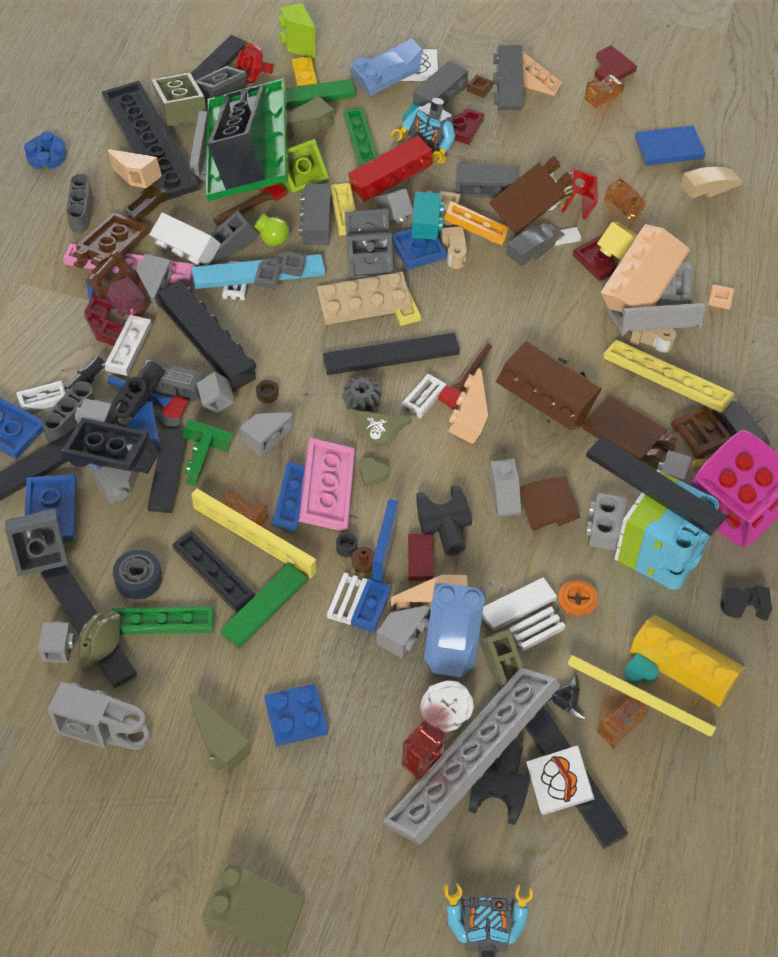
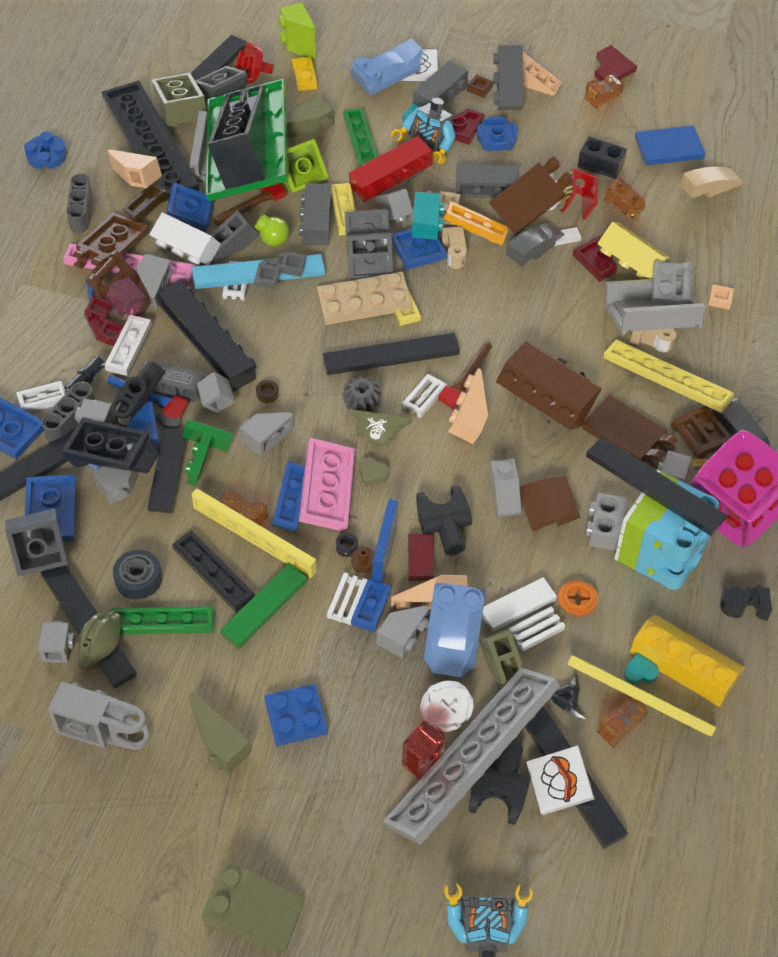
(189, 206): none -> blue plate
(327, 91): green tile -> none
(490, 141): none -> blue plate
(602, 157): none -> black brick
(645, 270): light nougat slope -> none

